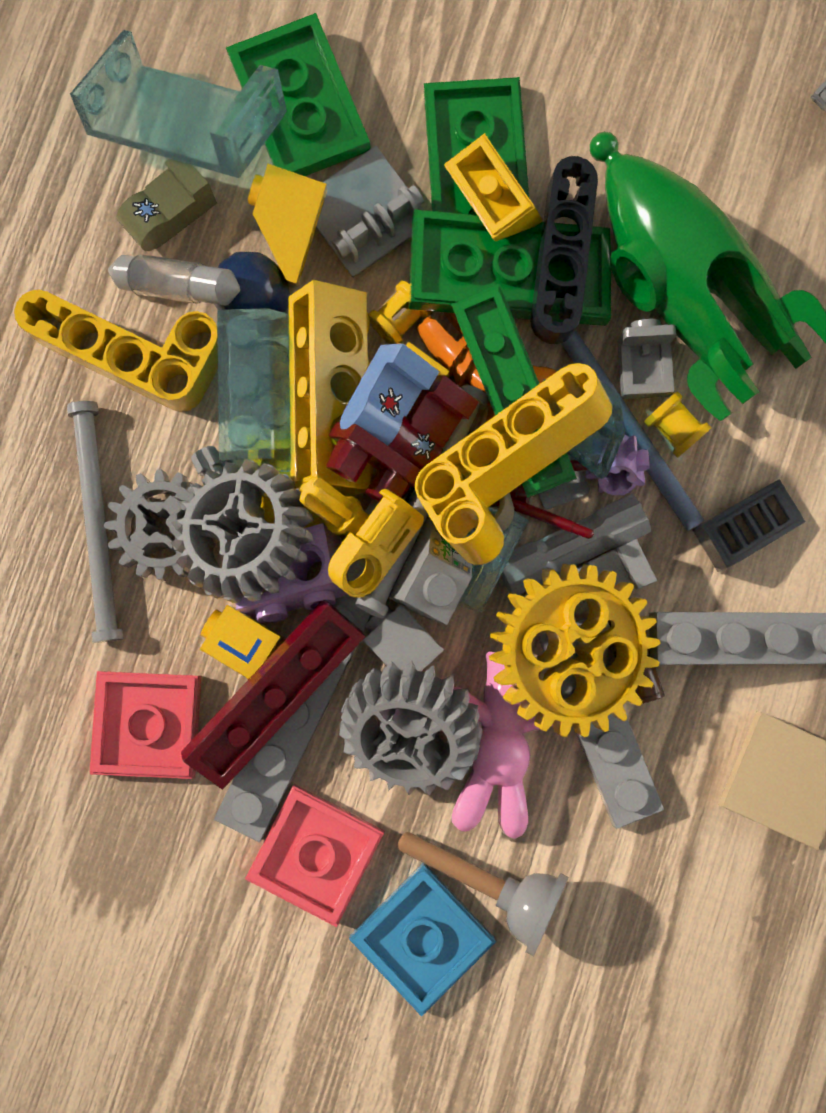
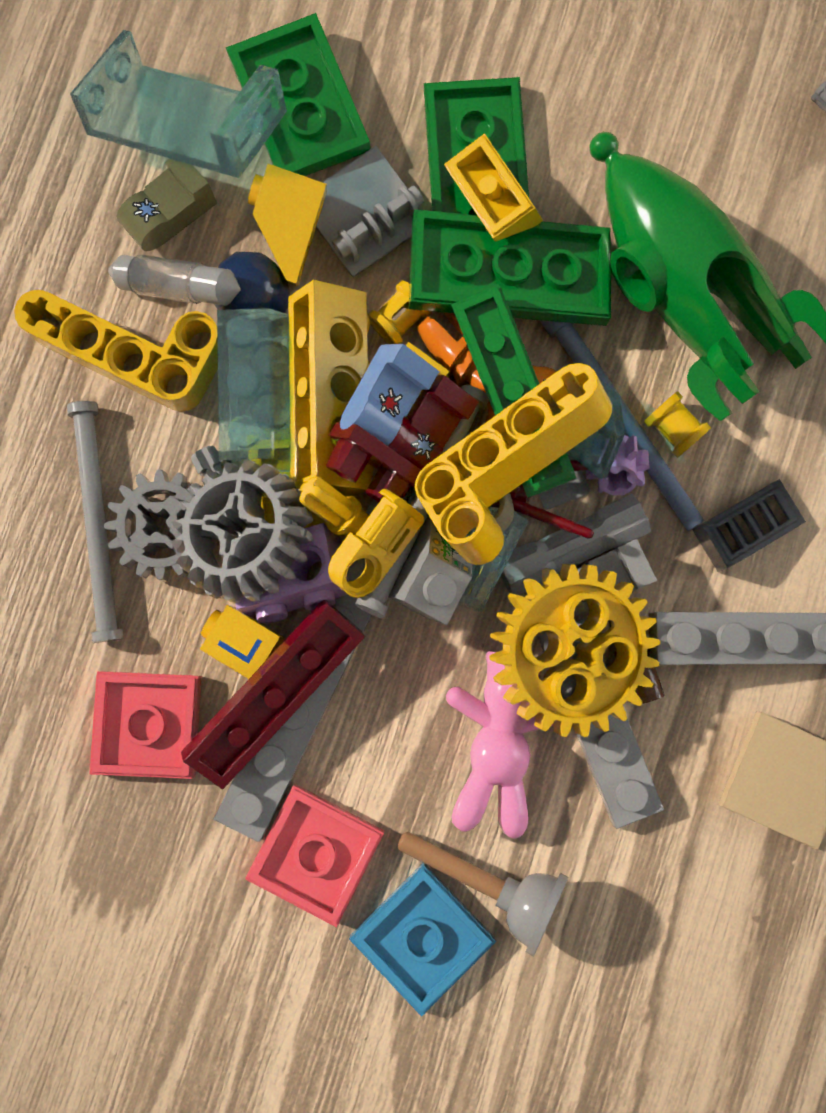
(401, 640): light grey brick -> none
(411, 714): light grey gear -> none
(565, 249): black beam -> none
(646, 359): light grey bracket -> none

